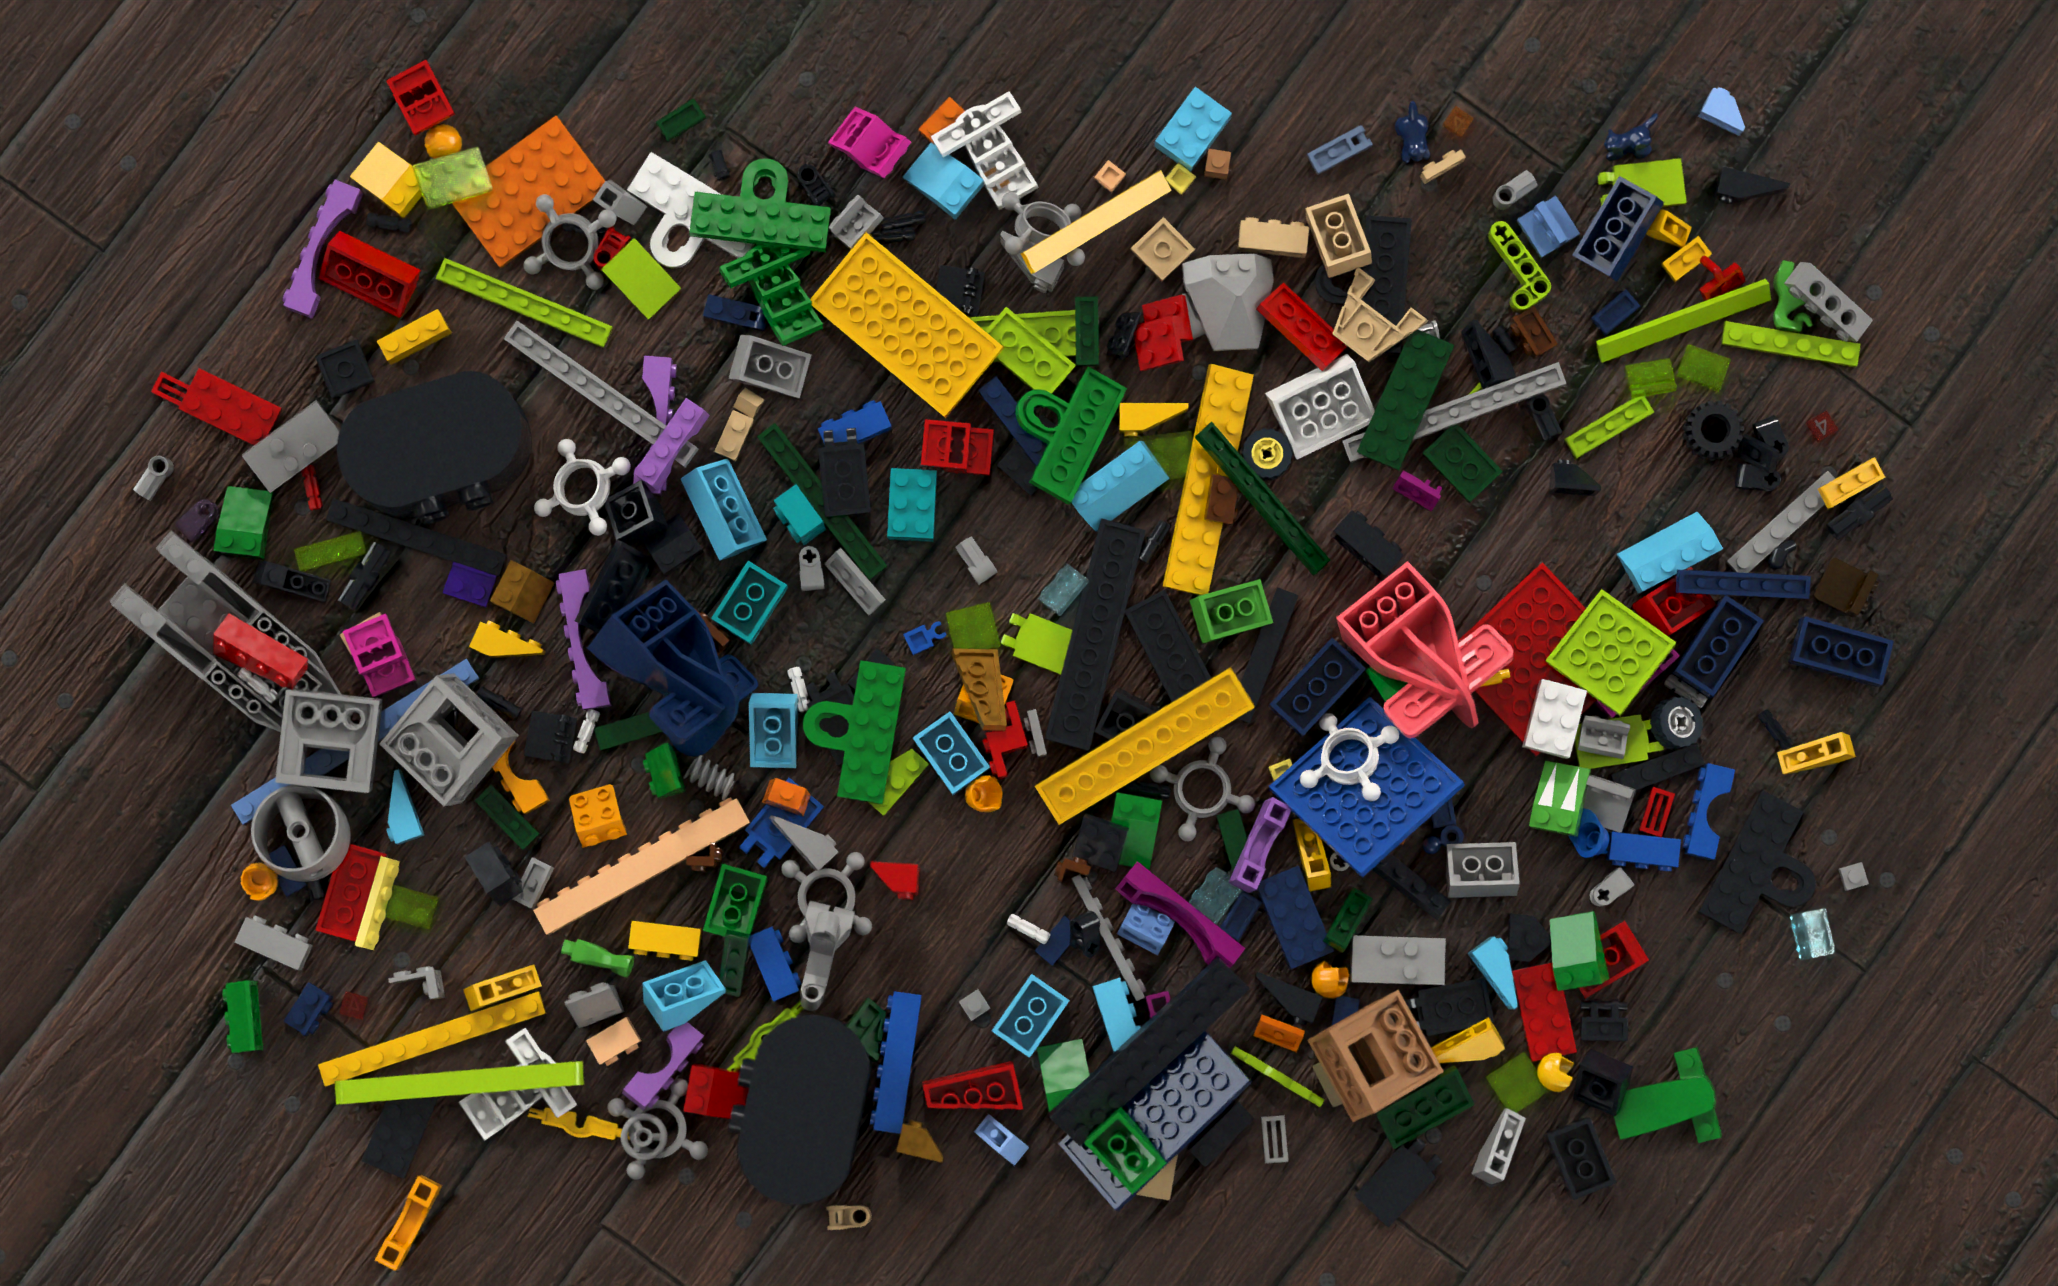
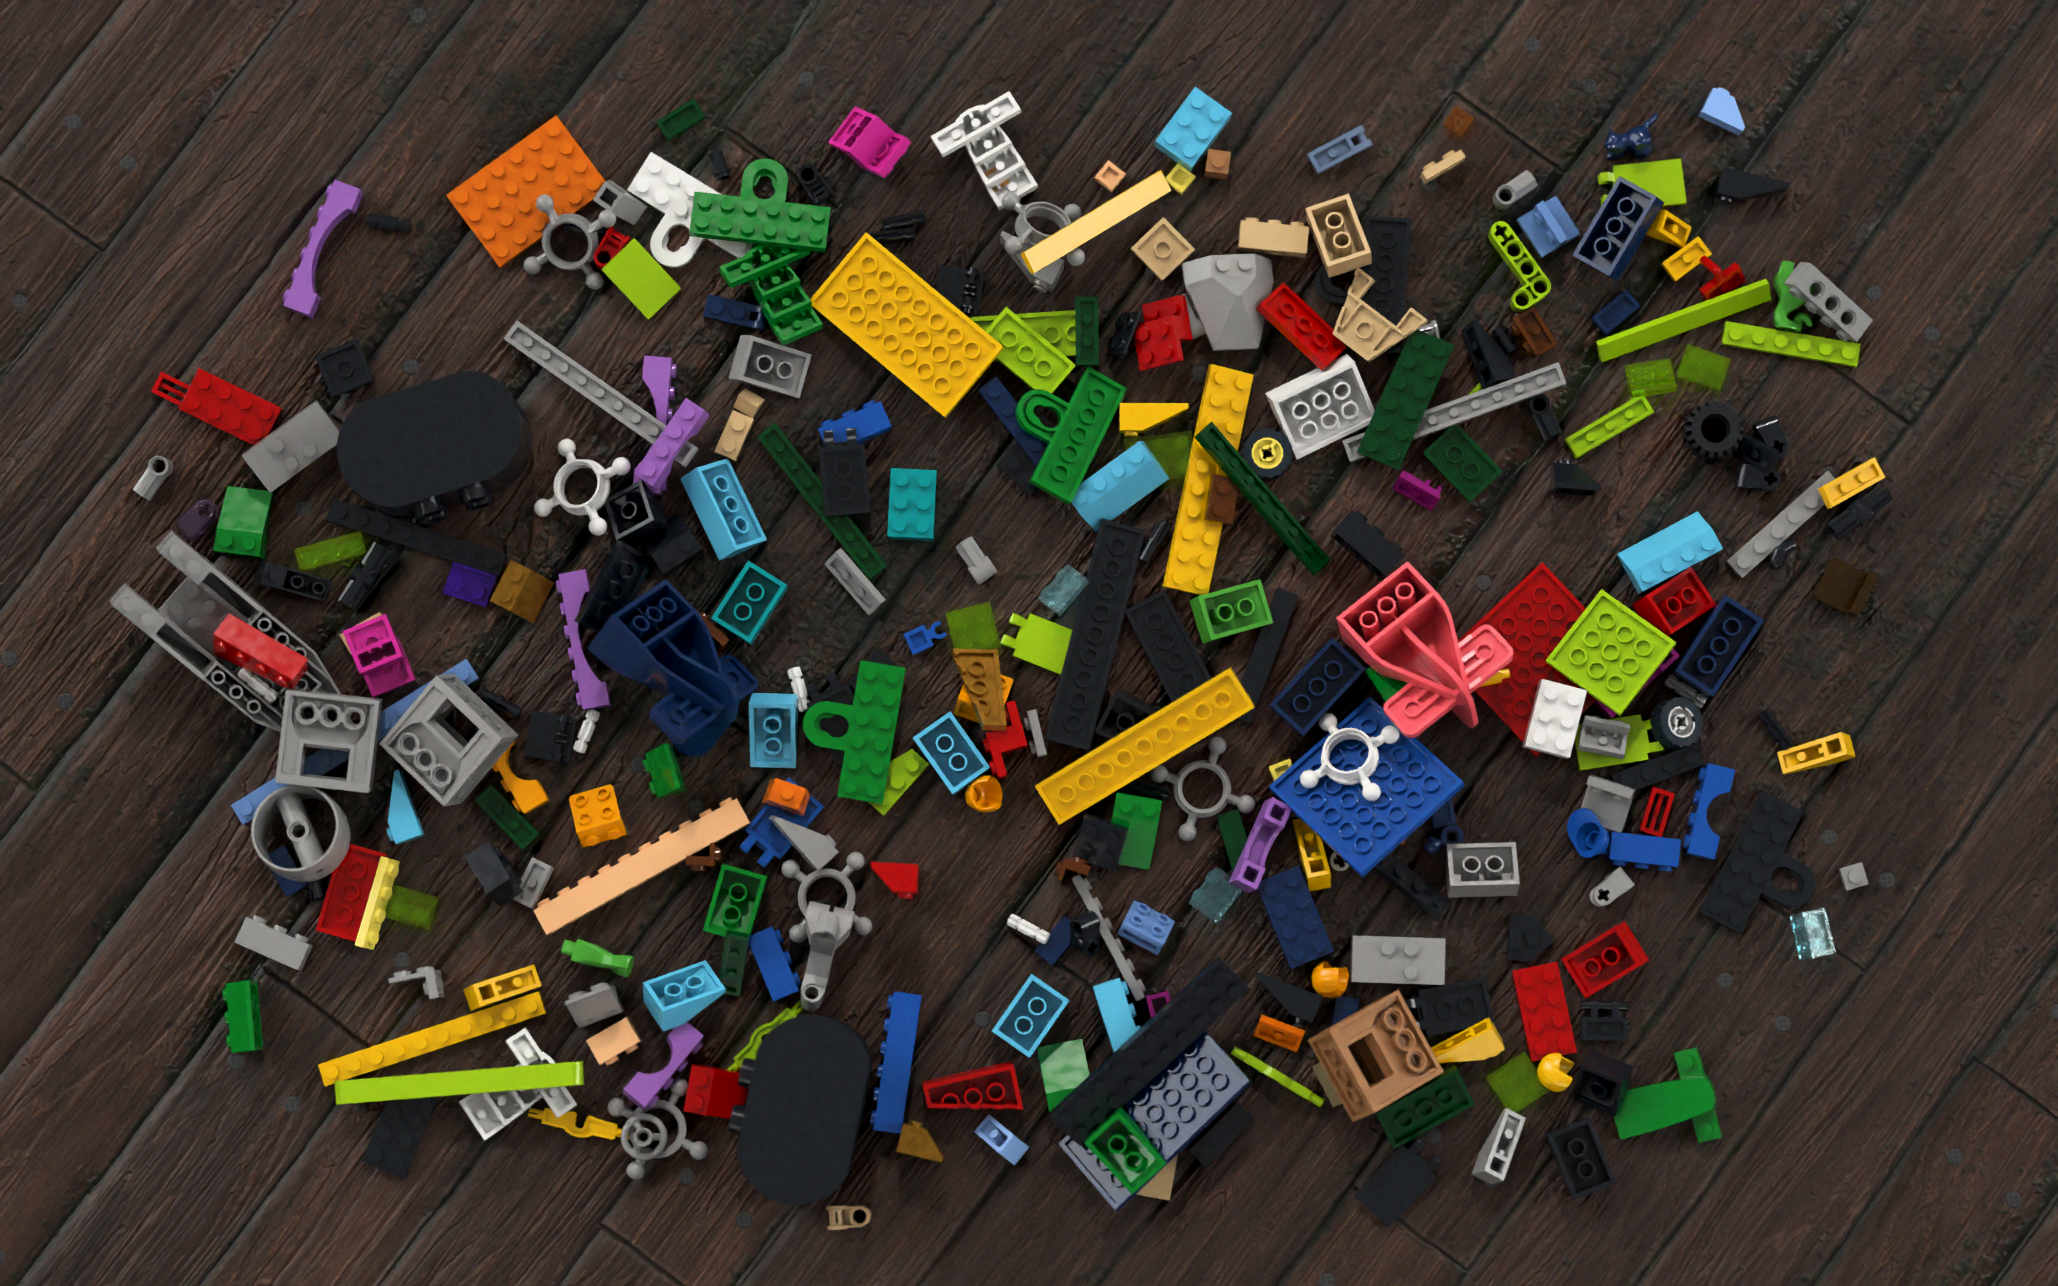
(259, 881): light orange hair -> none
(308, 1009): dark blue bracket -> none
(312, 487): red axle -> none
(354, 1005): clear red tile -> none
(369, 273): red slope -> none
(389, 179): yellow slope -> none
(409, 1223): light orange arch -> none
(414, 337): yellow brick -> none
(420, 97): red bracket -> none
(442, 141): light orange hair -> none
(452, 178): clear neon green plate -> none
(498, 644): yellow slope -> none
(524, 303): lime tile -> none
(626, 731): dark green tile -> none
(665, 940): yellow brick -> none
(710, 777): light grey piece -> none
(797, 511): teal brick -> none
(811, 573): light grey piece -> none
(855, 222): light grey bracket -> none
(867, 1025): dark green wing -> none
(941, 118): orange plate -> none
(944, 180): medium azure slope -> none
(957, 447): red bracket -> none
(974, 1005): light grey plate -> none
(1146, 889): magenta arch -> none
(1240, 915): dark blue tile -> none
(1273, 1119): light grey tile -> none
(1347, 920): dark green tile -> none
(1413, 131): dark blue animal -> none
(1495, 966): medium azure slope -> none
(1560, 799): bright green slope -> none
(1577, 951): slope -> none
(1743, 584): dark blue plate -> none
(1822, 426): clear red tile -> none
(1841, 651): dark blue brick -> none

